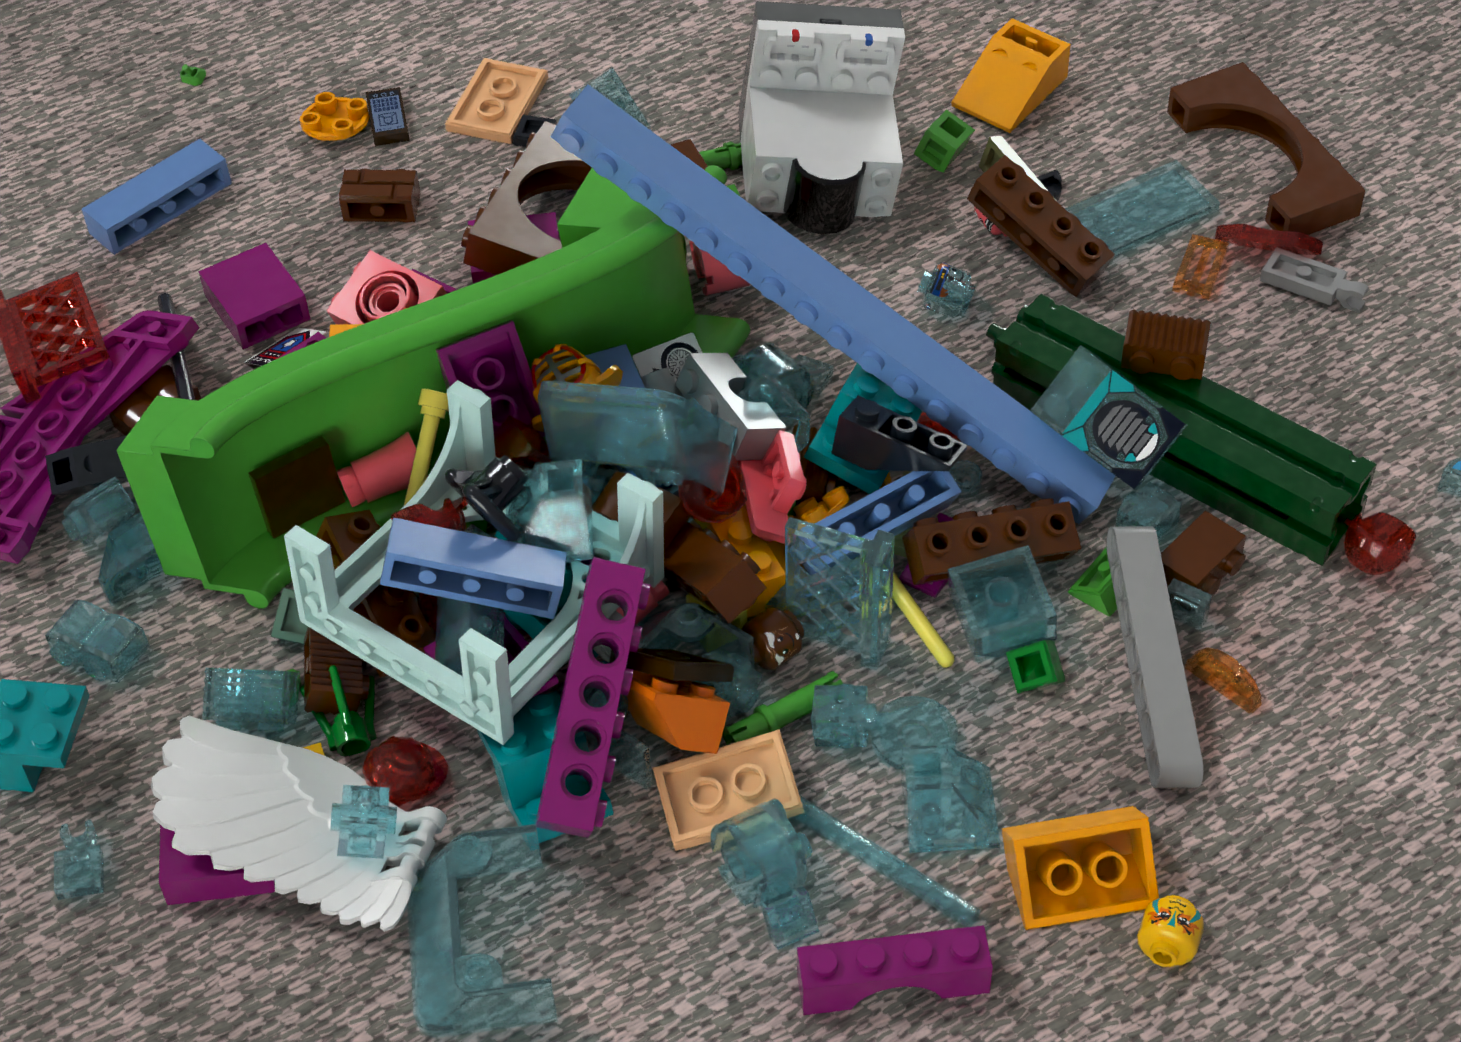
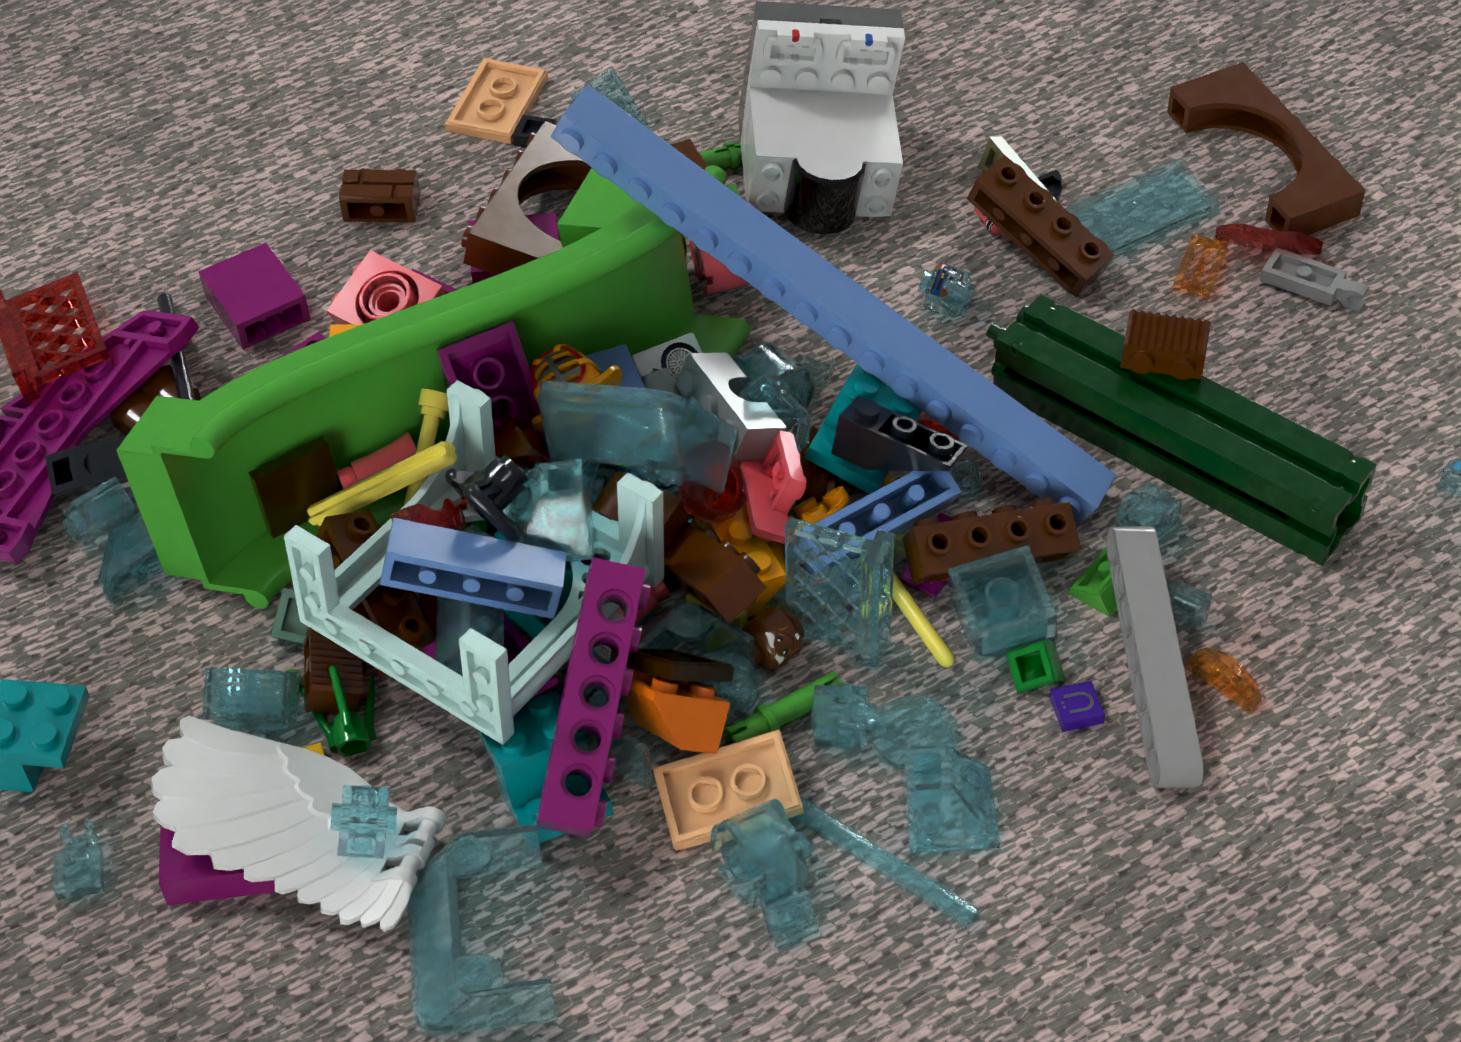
(96, 641): clear light blue brick -> none
(156, 196): medium blue brick -> none
(192, 75): bright green rock -> none
(282, 346): sticker -> none
(334, 117): light orange dish -> none
(384, 482): none -> light yellow axle
(387, 116): tile -> none
(406, 768): clear red piece -> none
(846, 972): magenta arch -> none
(944, 141): bright green brick -> none
(1013, 75): light orange slope -> none
(1077, 706): none -> dark purple tile
(1081, 866): light orange slope -> none
(1108, 417): slope -> none
(1170, 929): yellow head -> none
(1204, 554): reddish brown brick -> none
(1378, 542): clear red piece -> none

